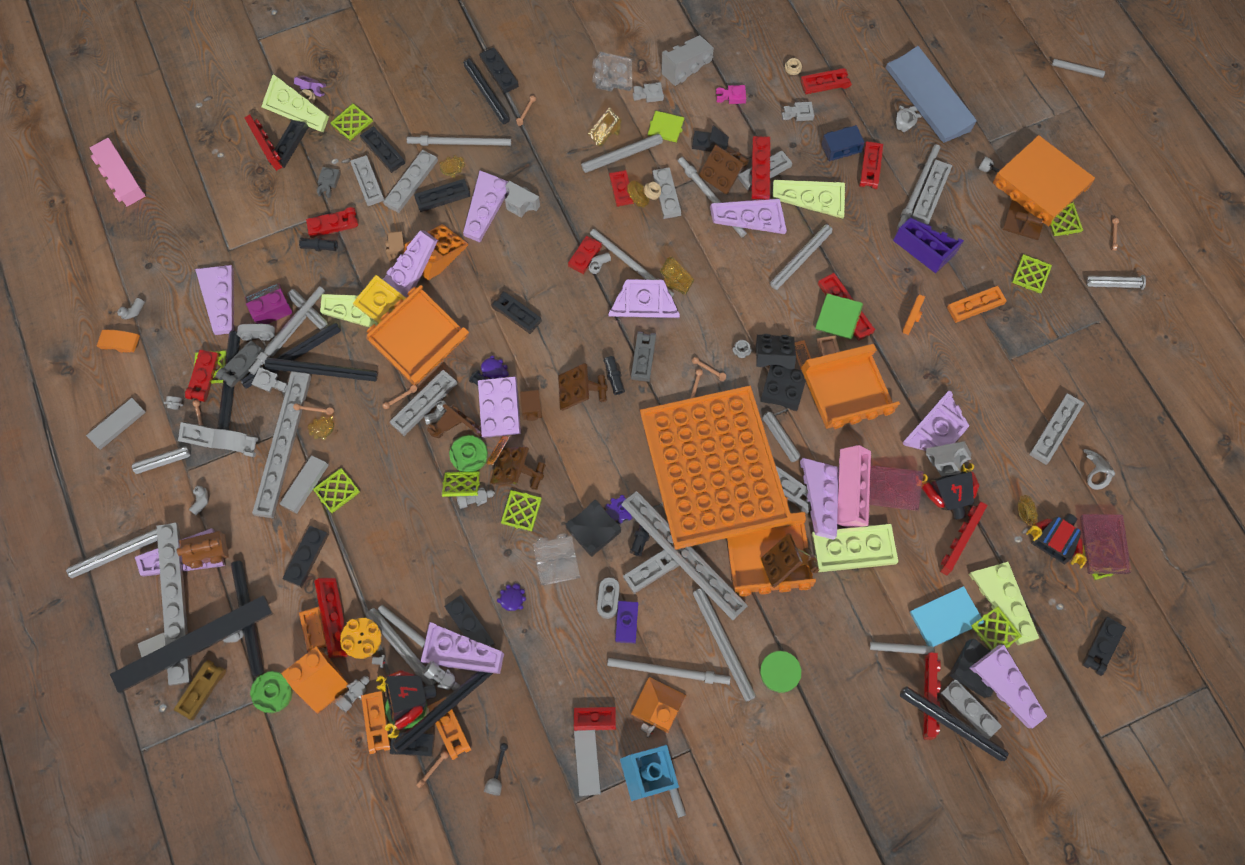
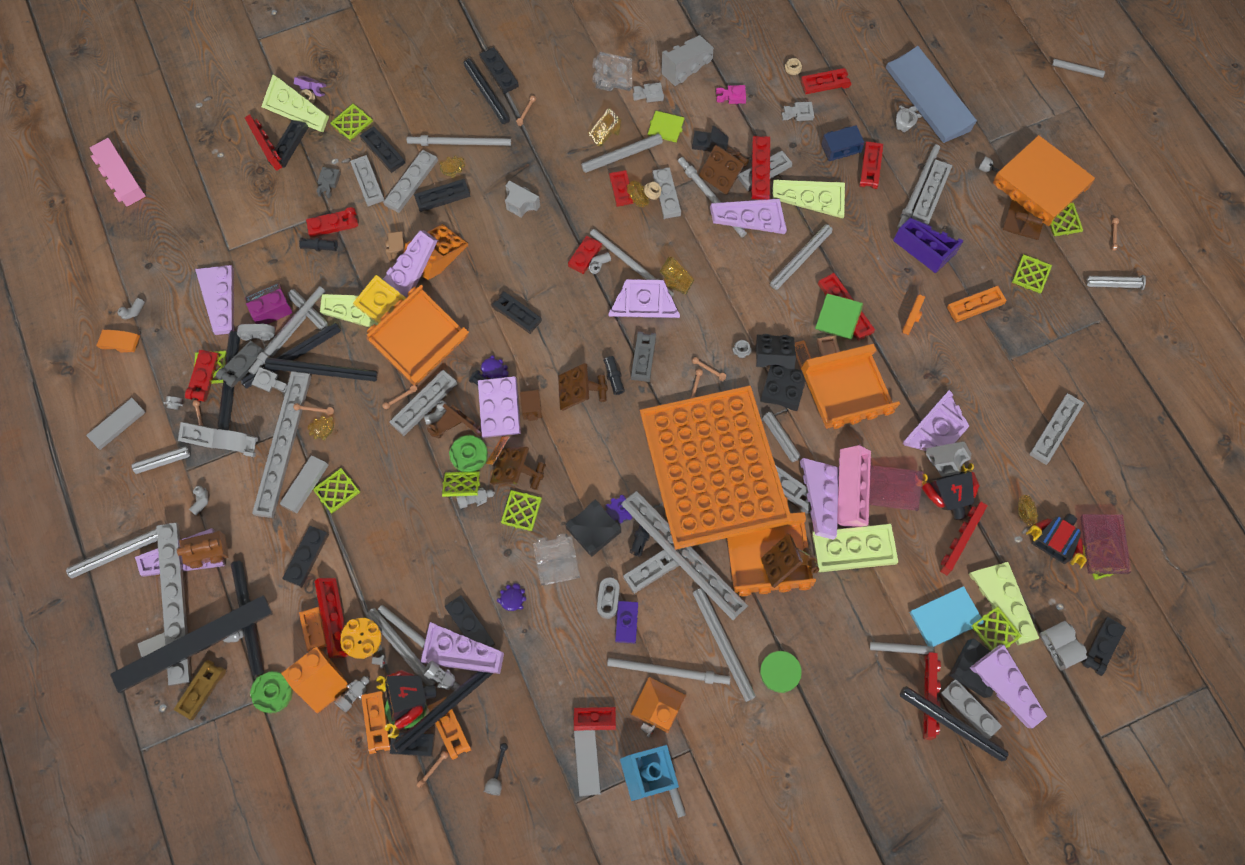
(486, 201): lavender wing -> none
(1063, 645): none -> light grey brick
(1101, 466): light grey piece -> none

